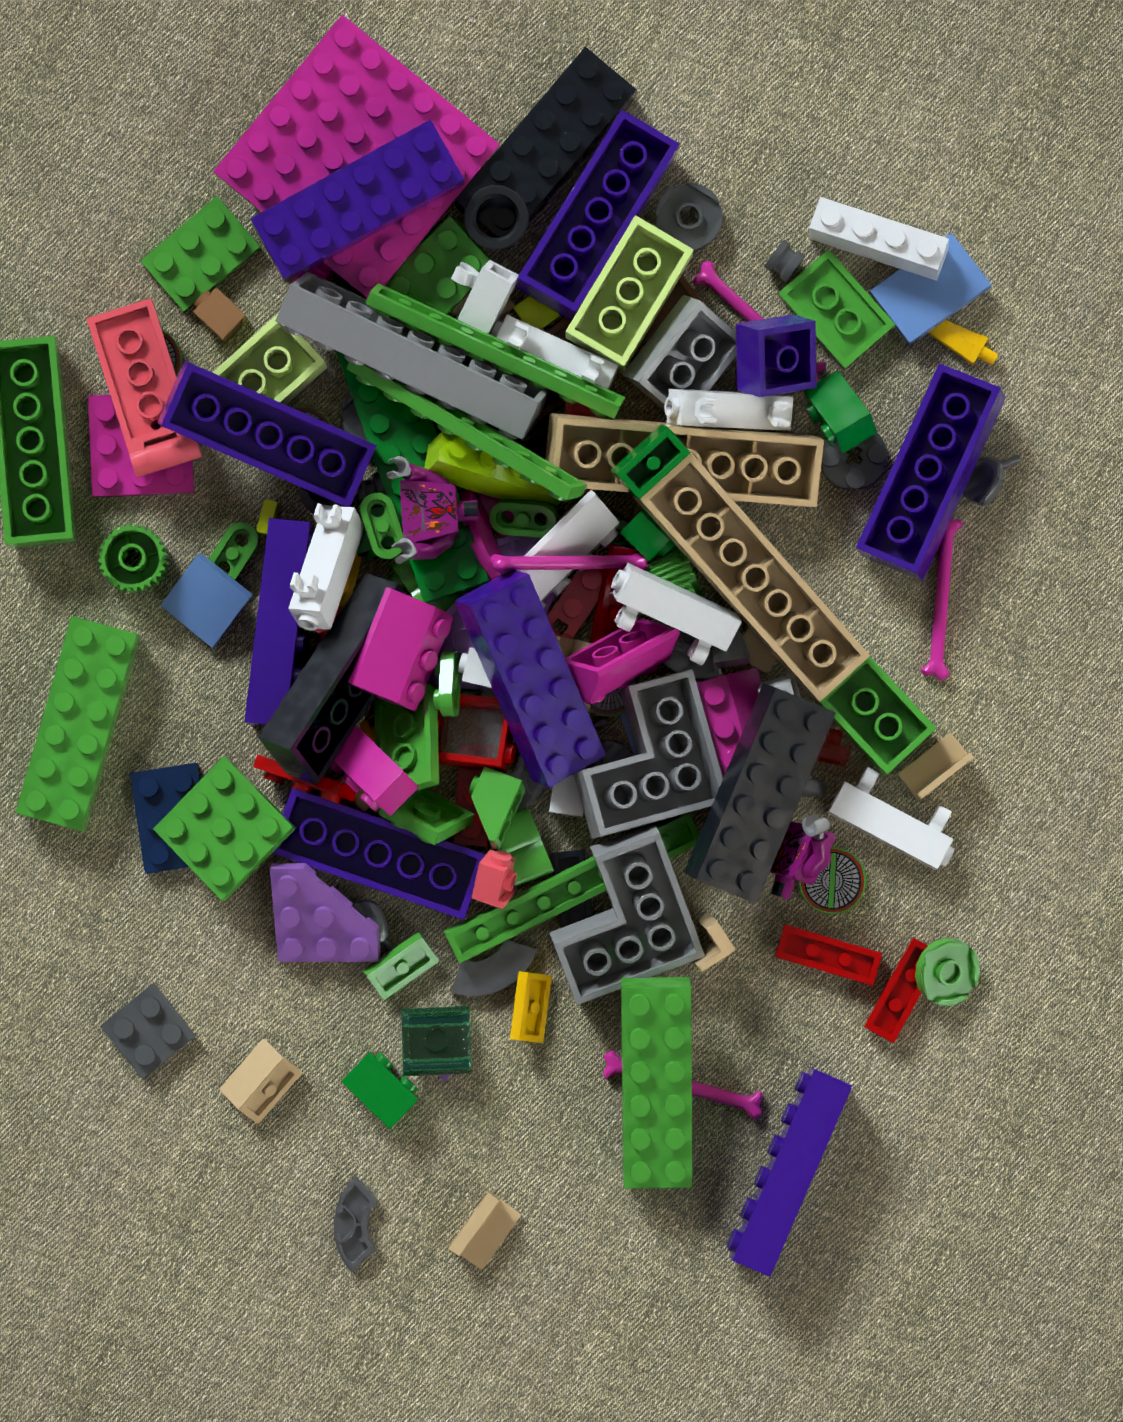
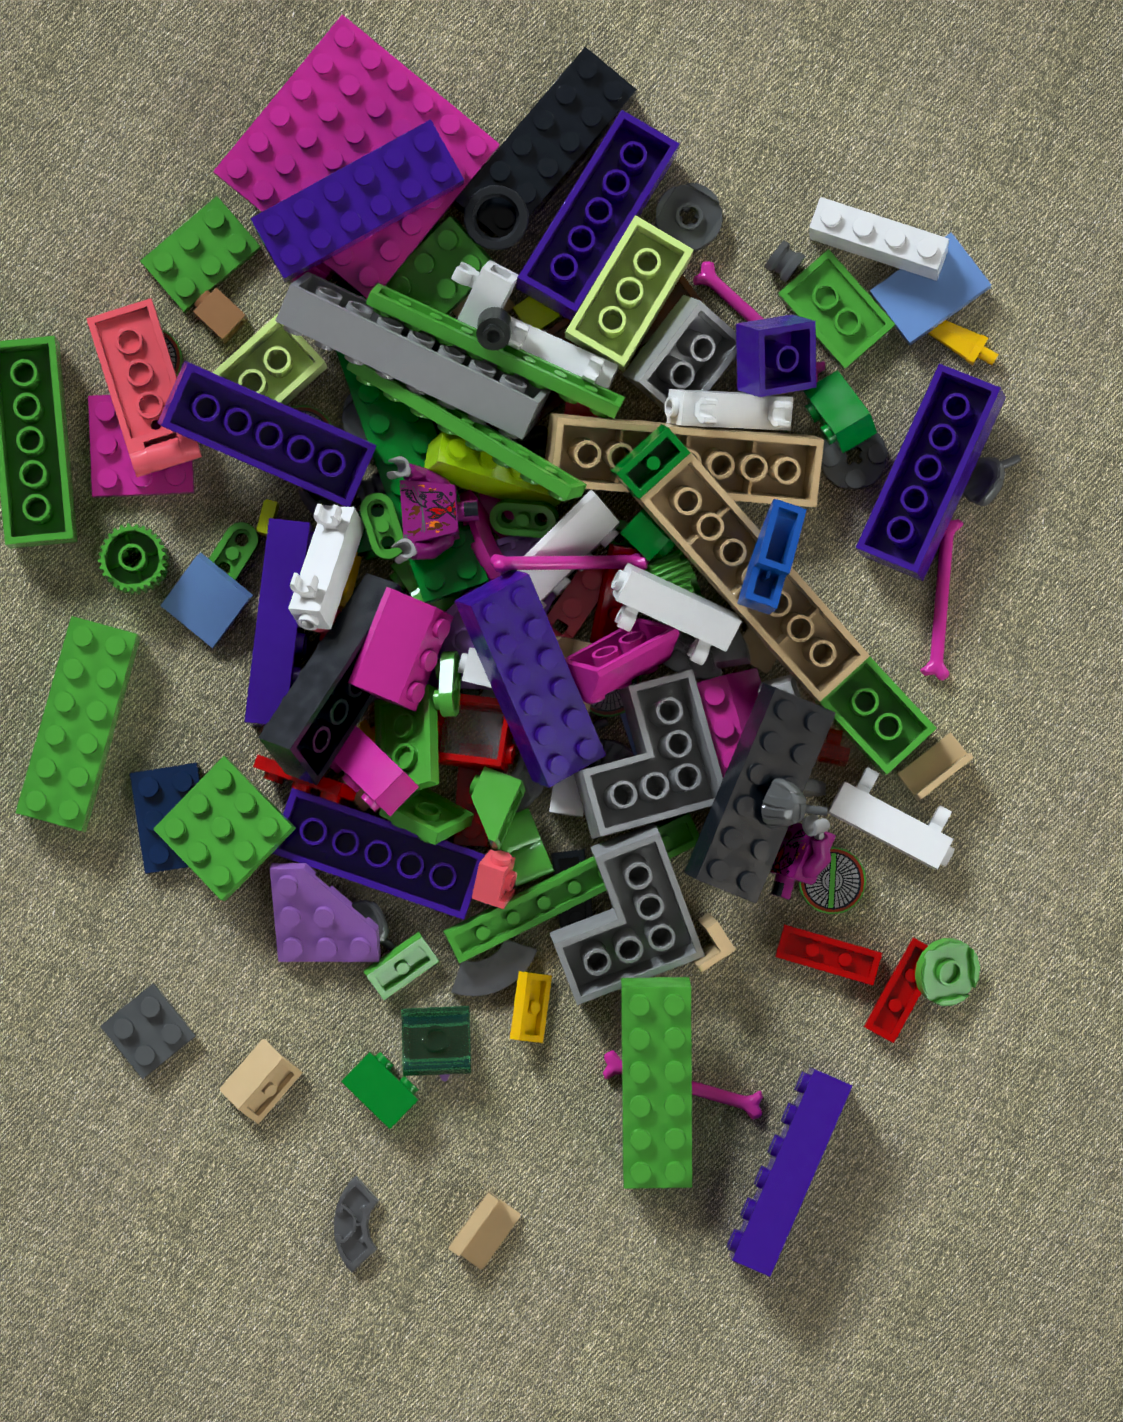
(494, 328): none -> pearl dark grey brick
(772, 557): none -> blue slope
(786, 805): none -> dark grey piece

